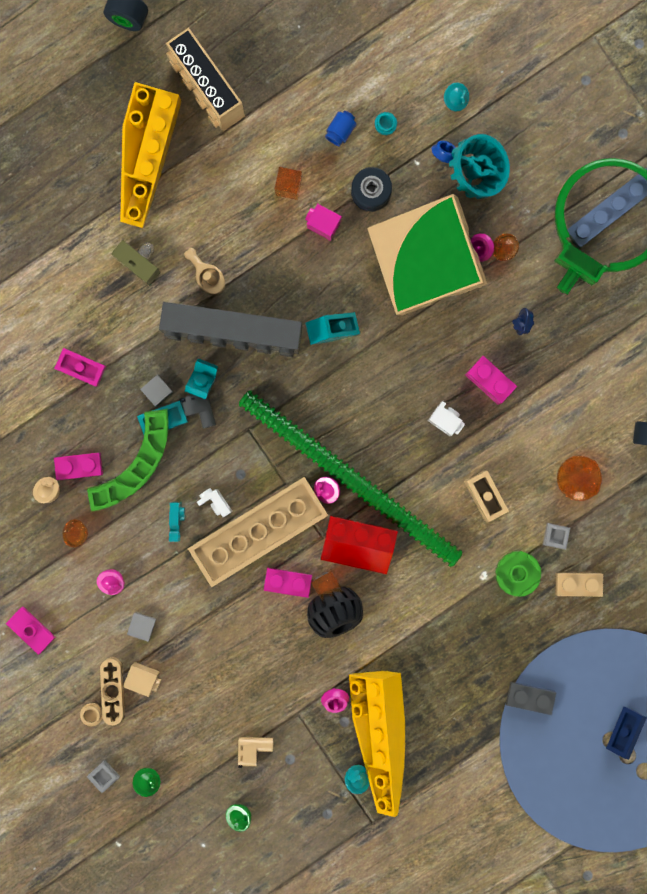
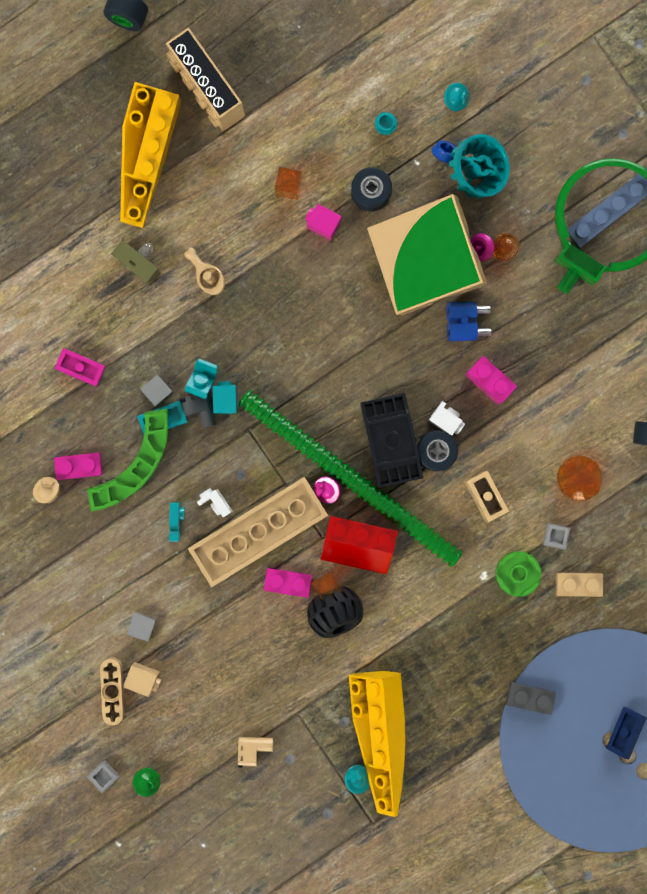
(30, 630): dark pink plate -> none
(74, 533): clear orange hat -> none
(91, 714): tan plate -> none
(110, 582): dark pink hat -> none
(225, 398): none -> teal brick
(230, 327): dark grey brick -> none
(238, 817): green hat -> none
(332, 328): teal slope -> none
(335, 700): dark pink hat -> none
(340, 128): blue brick -> none
(391, 440): none -> black plate
(437, 450): none -> black wheel
(462, 321): none -> blue piece
(524, 322): dark blue hat -> none

